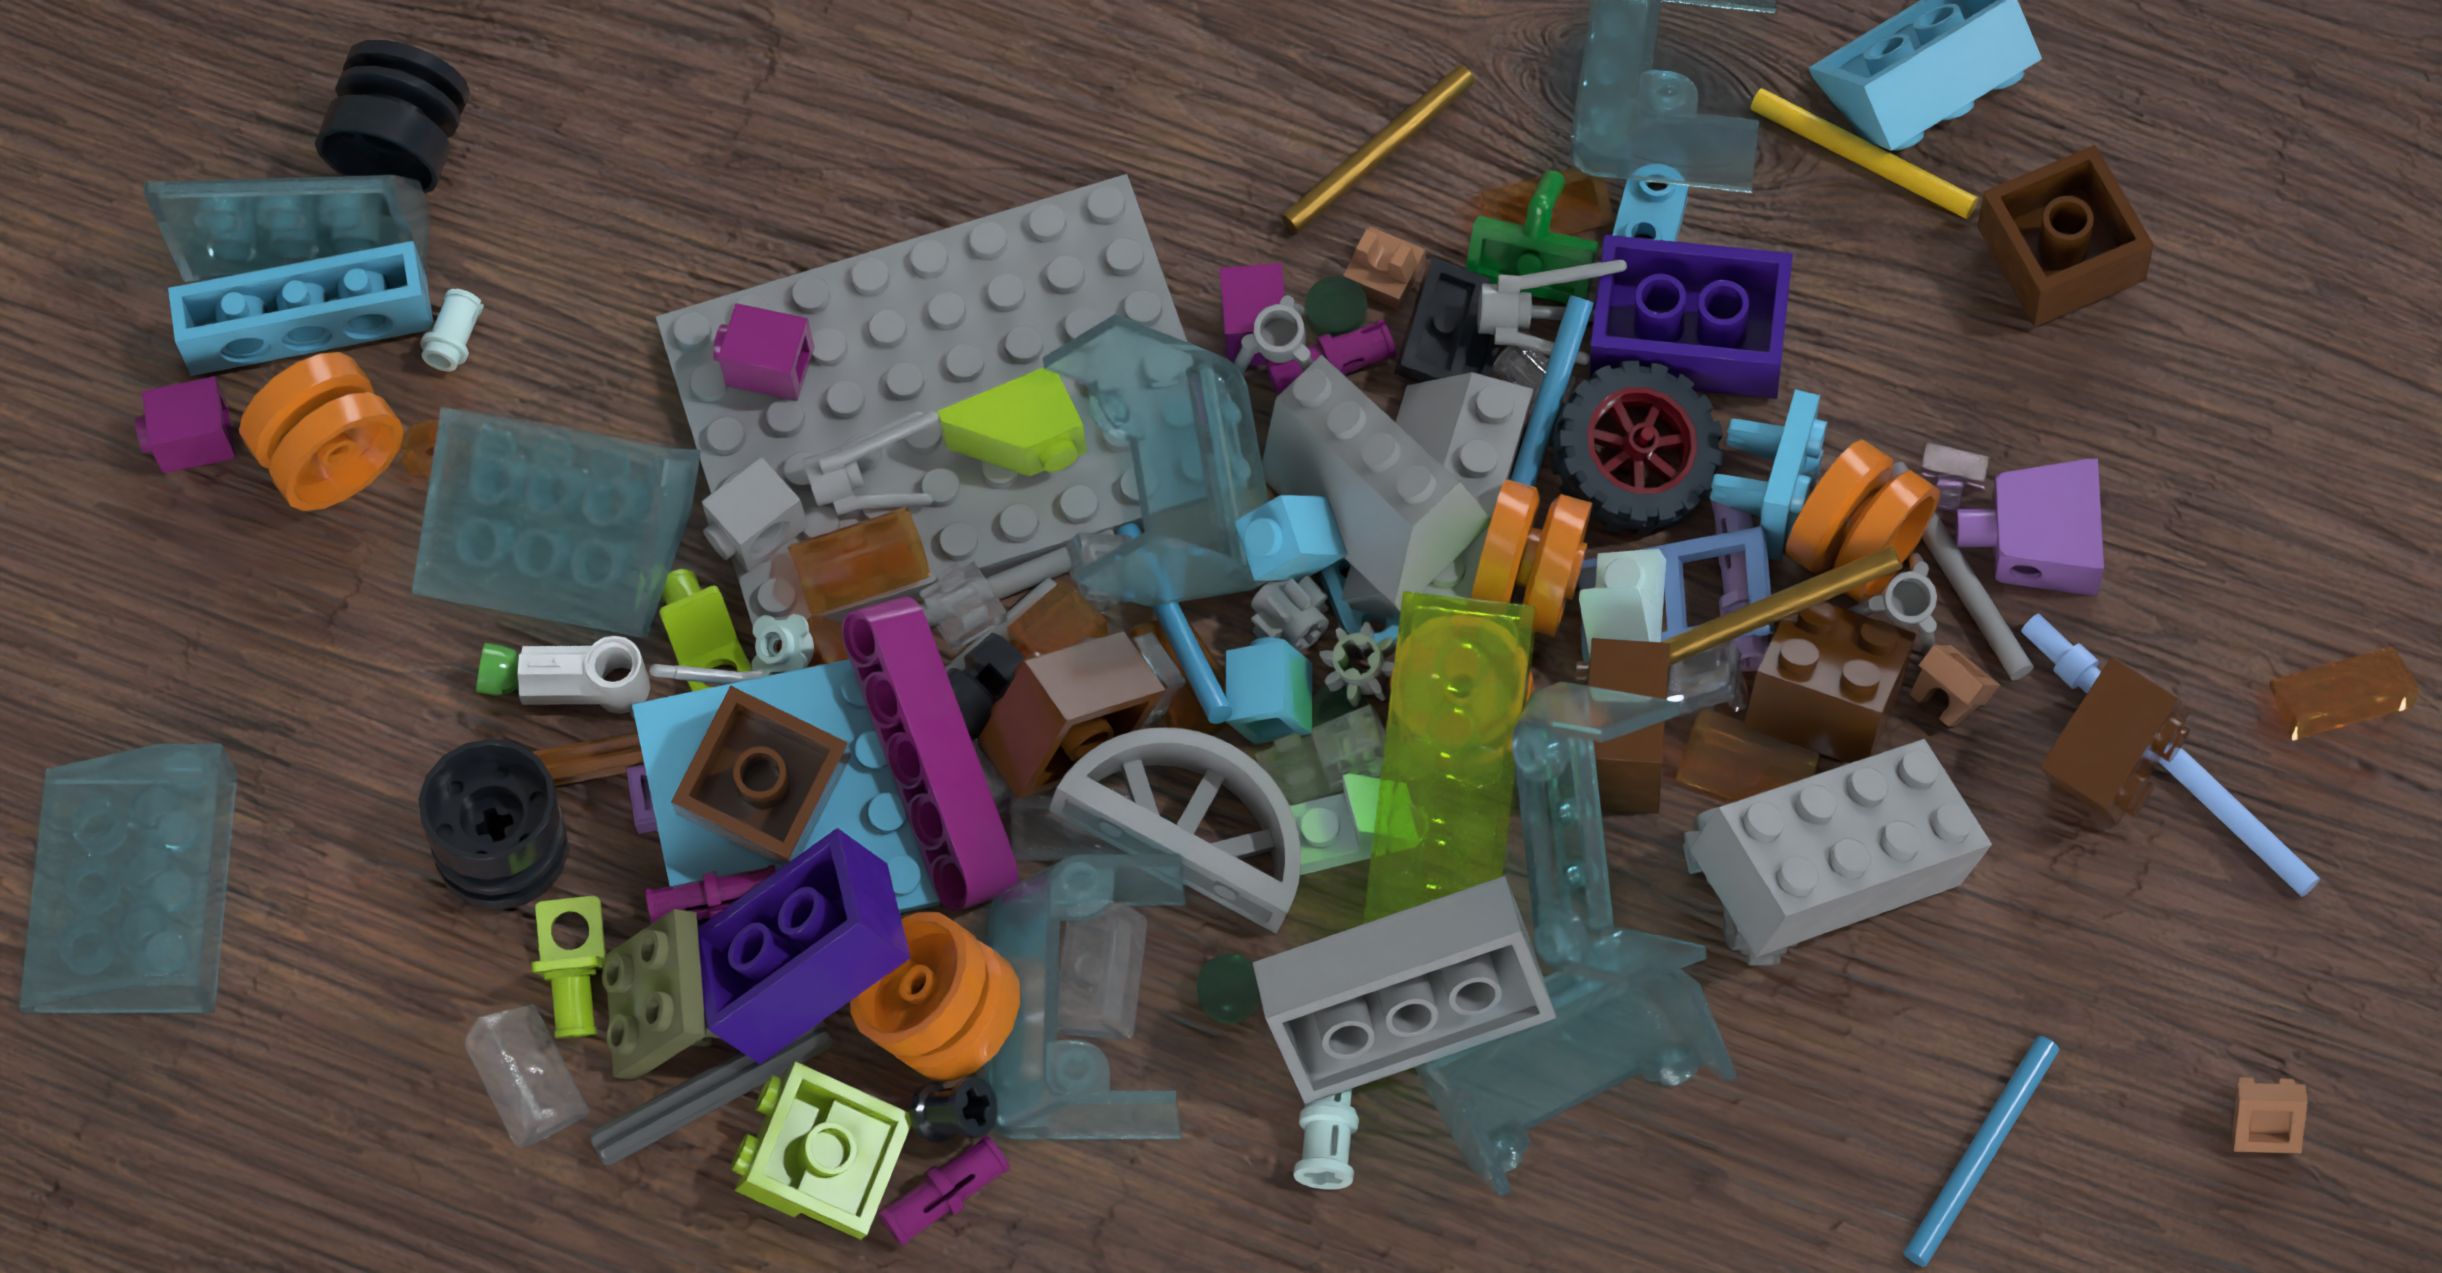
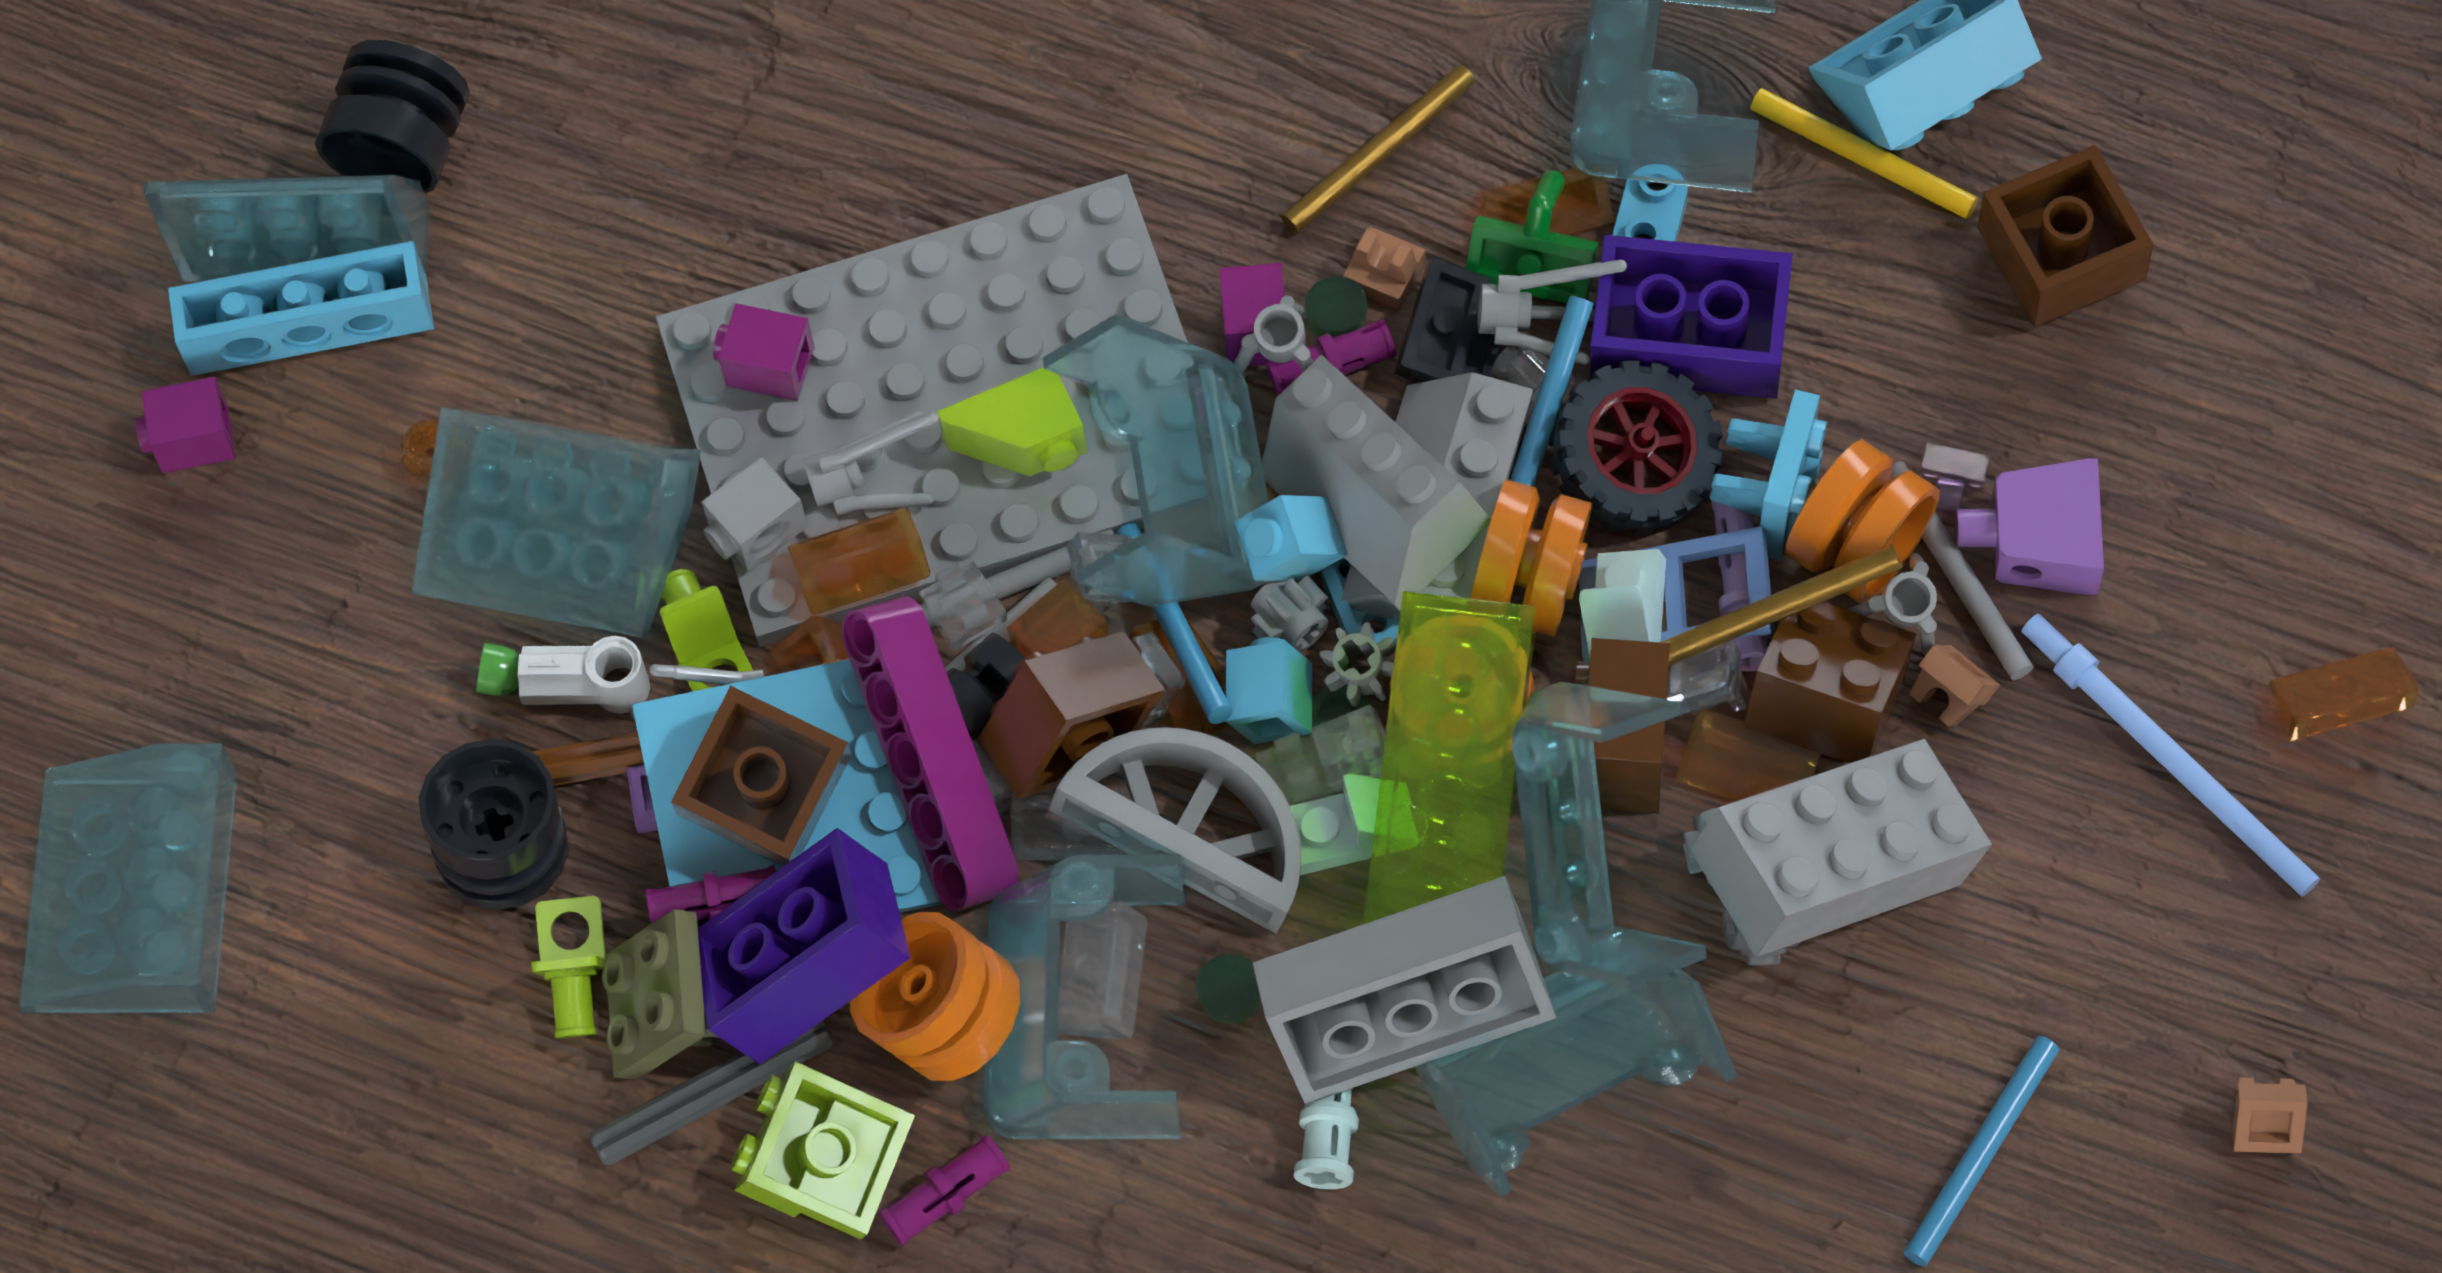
(321, 431): orange wheel -> none
(447, 341): light aqua pin -> none
(524, 1074): clear slope -> none
(796, 644): light aqua plate -> none
(962, 1109): black bush -> none
(2117, 742): reddish brown brick -> none

